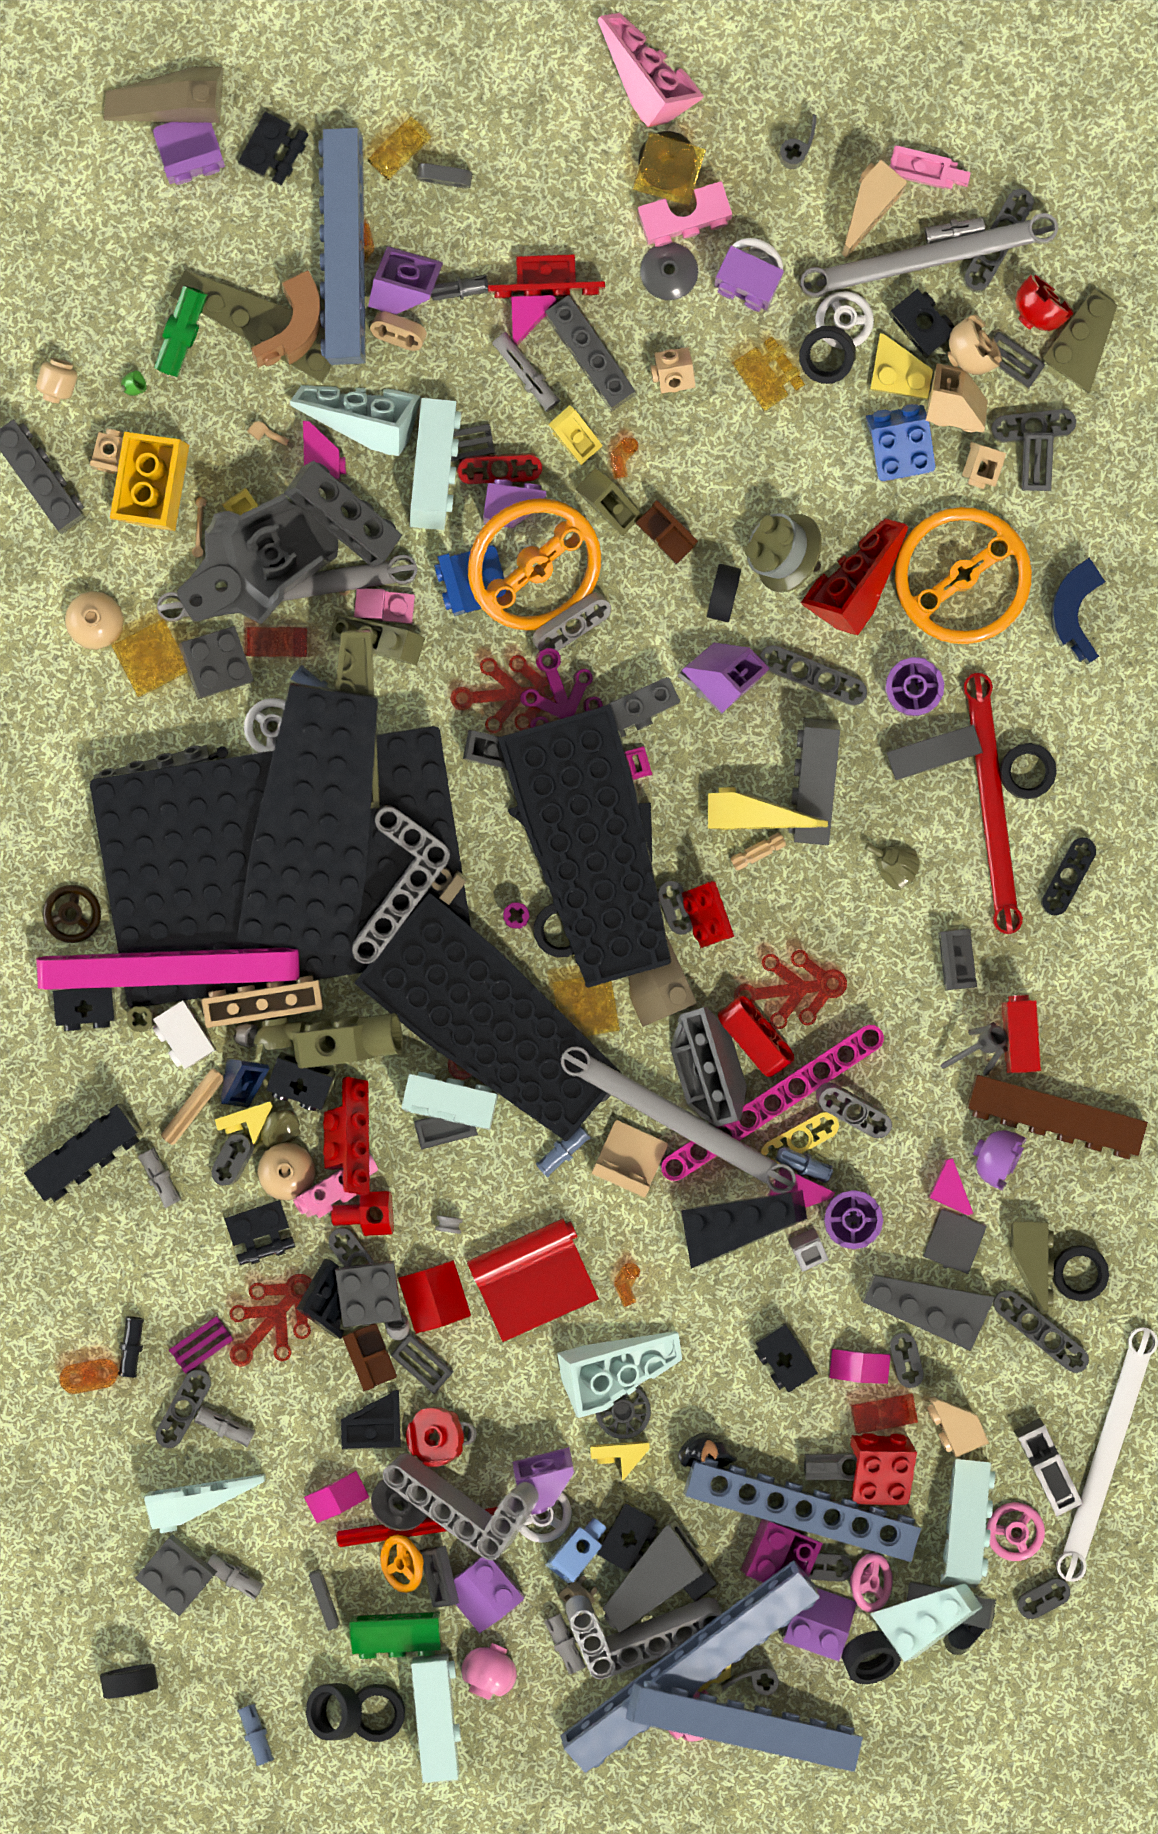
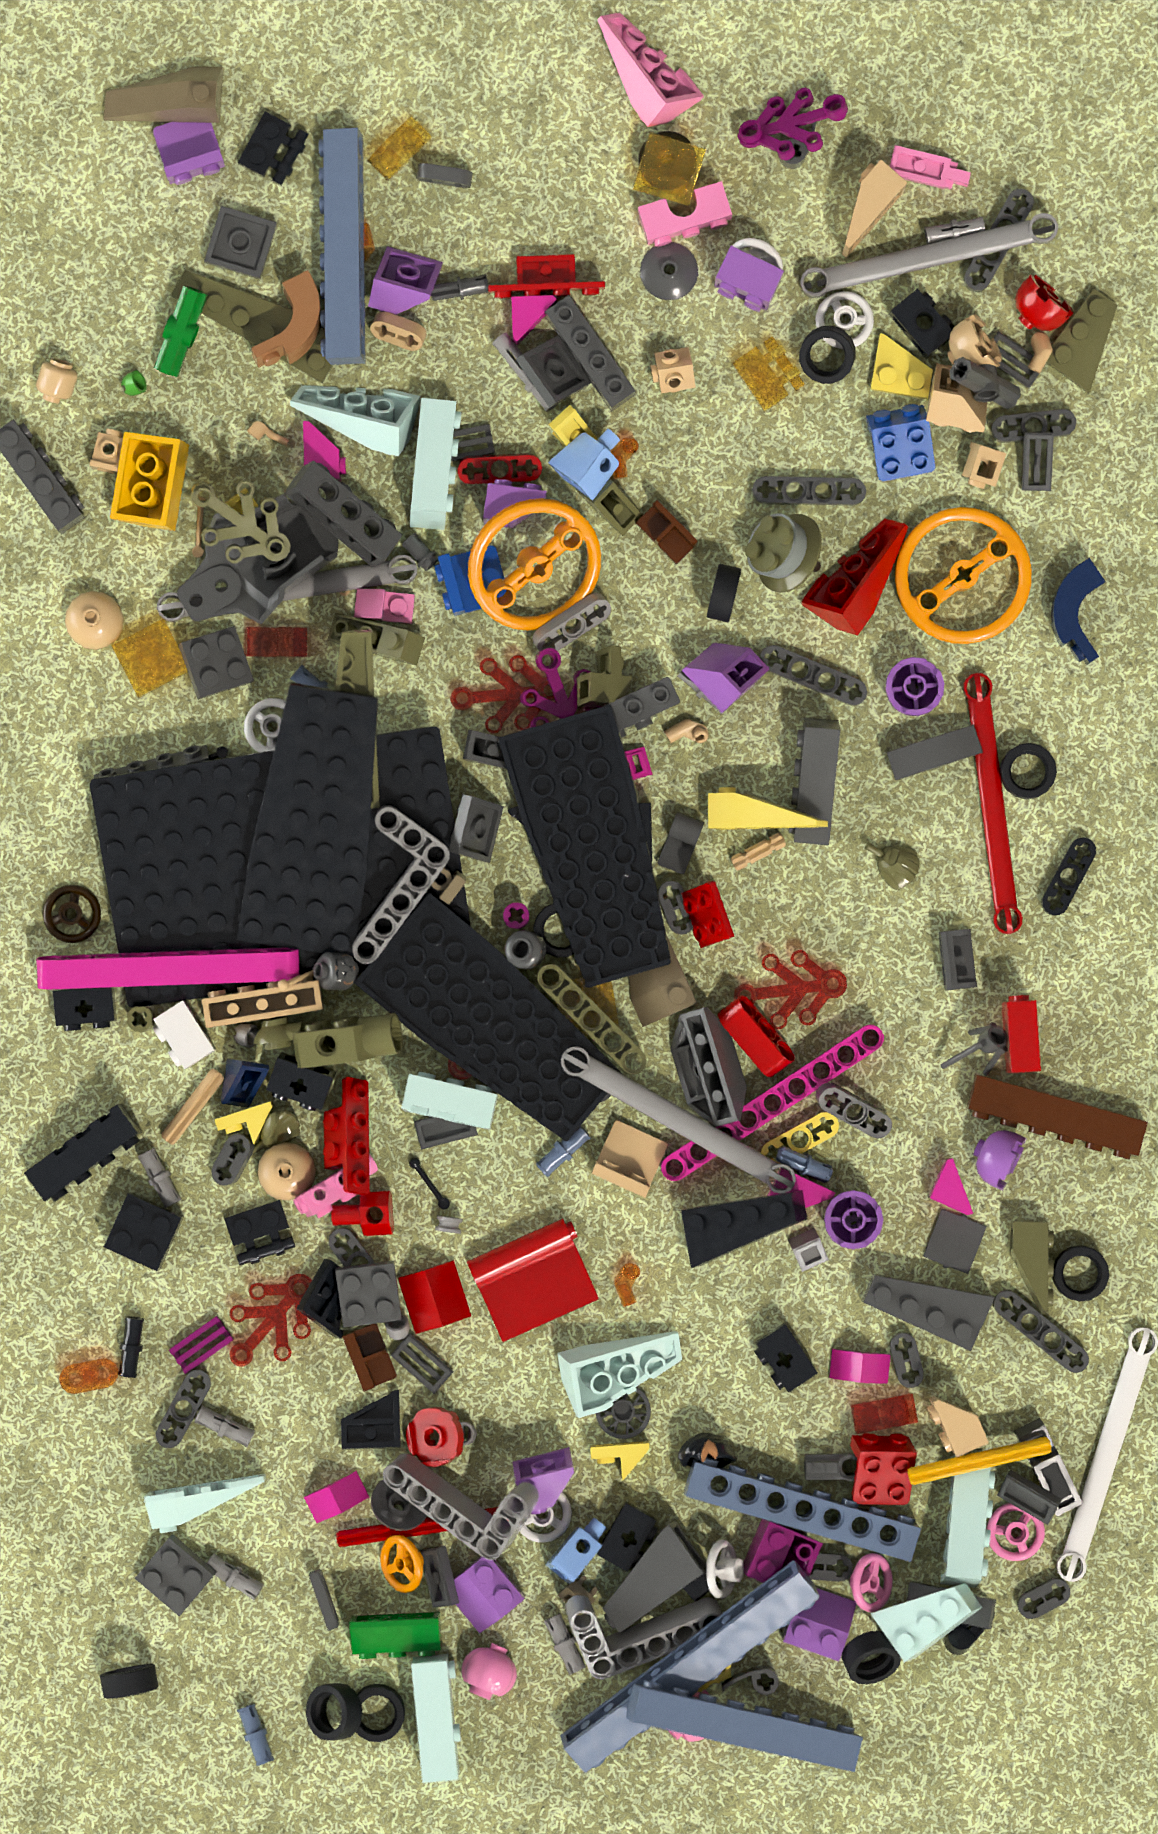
(143, 1231): none -> black brick
(240, 242): none -> dark grey plate
(245, 524): none -> olive plant
(284, 984): none -> tan hinge
(336, 971): none -> dark grey head
(420, 552): none -> dark grey pin
(443, 1203): none -> black hinge
(476, 828): none -> dark grey plate
(525, 949): none -> dark grey head
(553, 371): none -> dark grey plate
(587, 462): none -> light blue torso
(606, 1024): none -> olive beam
(607, 684): none -> olive brick
(680, 843): none -> dark grey panel
(689, 729): none -> tan arm
(728, 1569): none -> white piece
(759, 132): none -> magenta plant
(809, 485): none -> dark grey beam
(979, 1460): none -> yellow axle
(985, 383): none -> dark grey piece
(1029, 1497): none -> dark grey tile
(1042, 350): none -> tan arm

